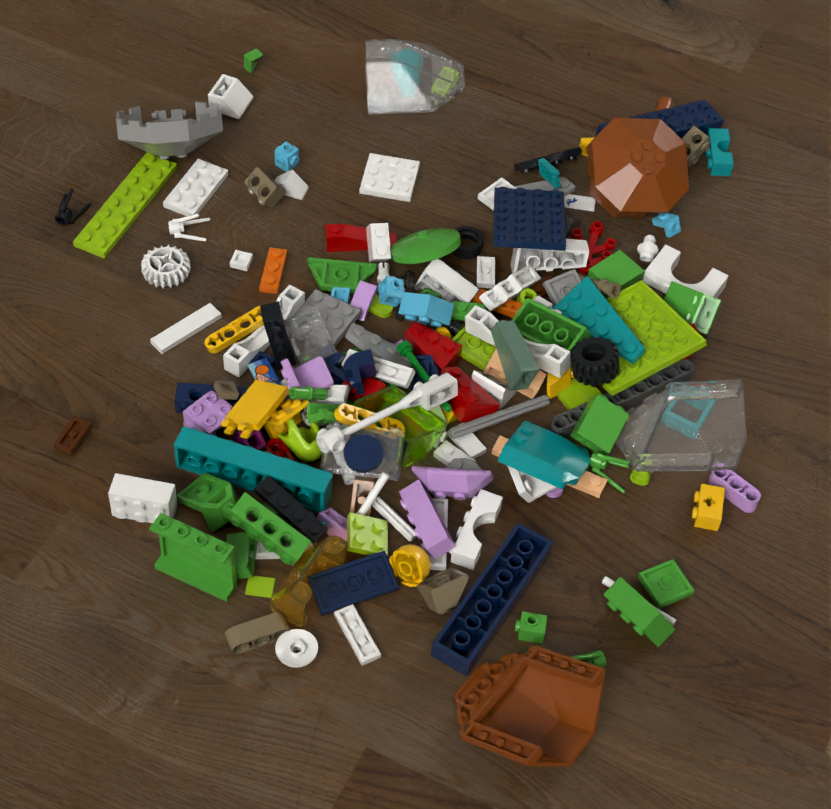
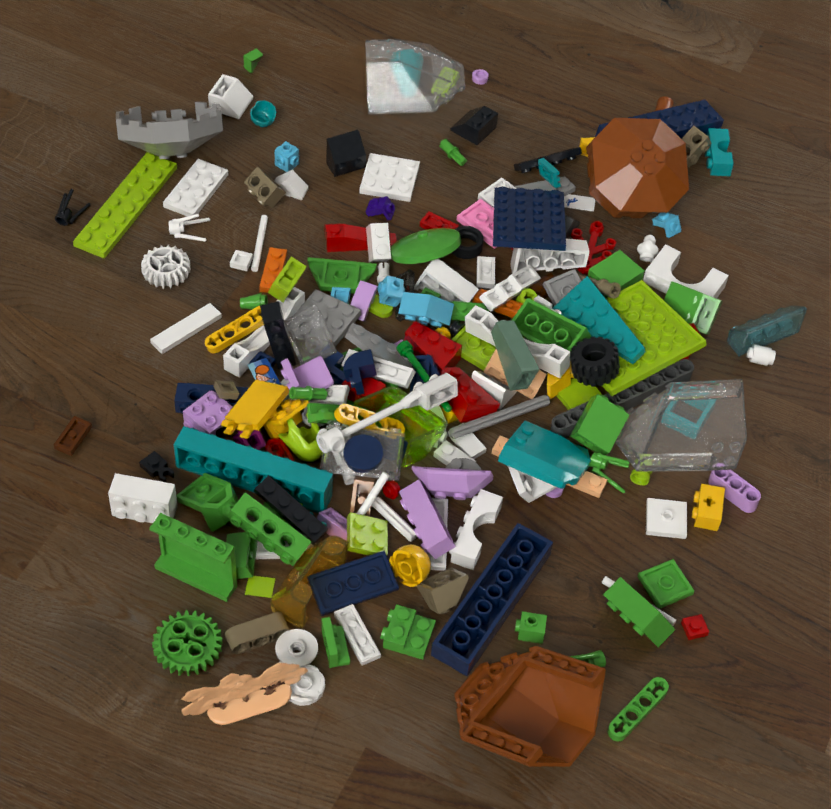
(156, 465): none -> black plate
(187, 643): none -> bright green gear
(244, 696): none -> light nougat plant
(253, 301): none -> bright green cone
(259, 243): none -> white bar
(263, 113): none -> teal hair
(287, 279): none -> lime brick
(309, 688): none -> white tile
(334, 644): none -> bright green bracket
(345, 153): none -> black slope
(380, 206): none -> dark purple bracket
(391, 489): none -> red plate
(407, 632): none -> bright green plate
(432, 221): none -> red plate
(452, 152): none -> bright green axle
(476, 124): none -> black slope
(479, 216): none -> bright pink plate
(480, 76): none -> lavender tile
(636, 707): none -> bright green beam
(666, 518): none -> white plate
(695, 627): none -> red plate
(761, 355): none -> white brick
(766, 329): none -> clear light blue slope

